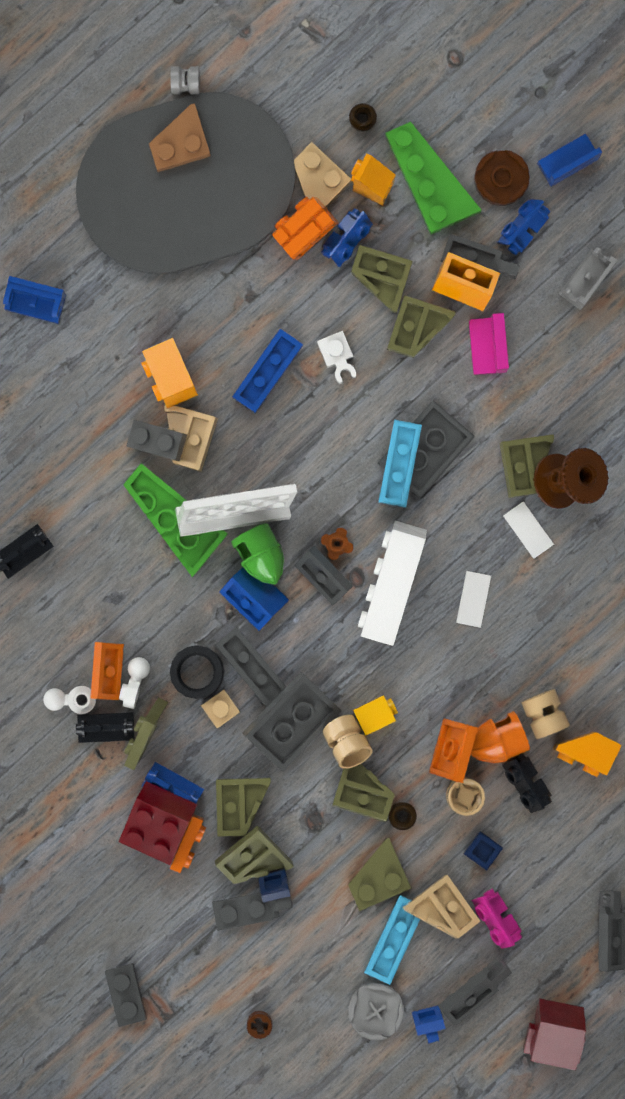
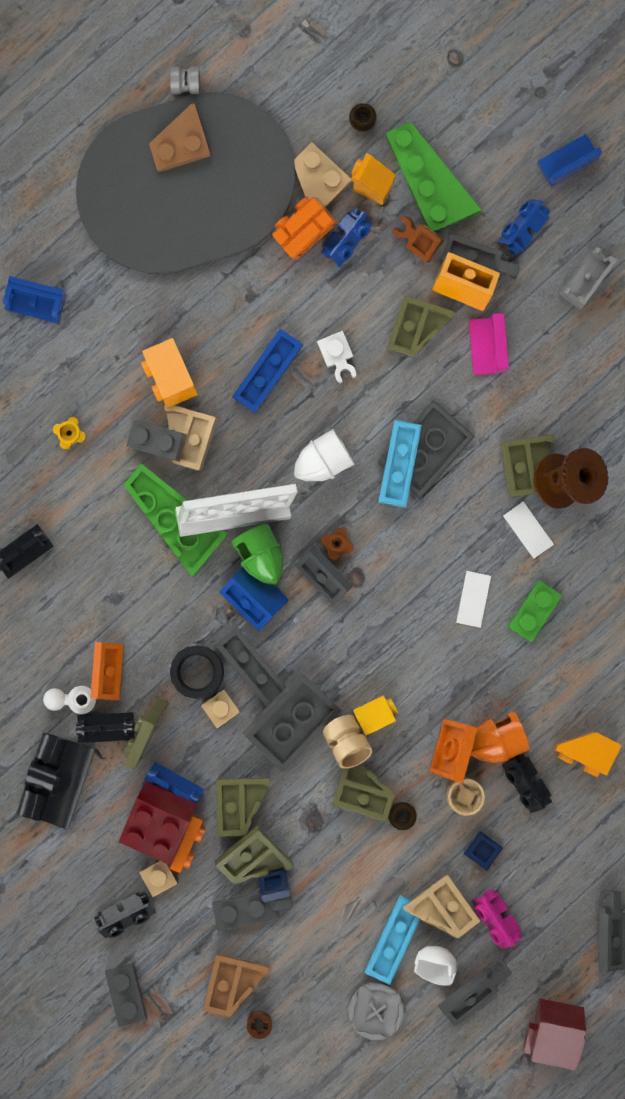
(55, 781): none -> black panel
(70, 425): none -> yellow plate
(114, 922): none -> black hinge
(138, 669): white plate -> none
(158, 878): none -> tan plate
(231, 983): none -> medium nougat wing
(323, 458): none -> white helmet
(379, 878): olive wing -> none
(382, 275): olive wing -> none
(393, 582): white wedge -> none
(421, 240): none -> dark orange plate
(428, 1022): blue tile -> none
(436, 965): none -> white hair
(502, 177): reddish brown tile -> none
(534, 611): none -> bright green plate
(549, 723): tan wheel -> none

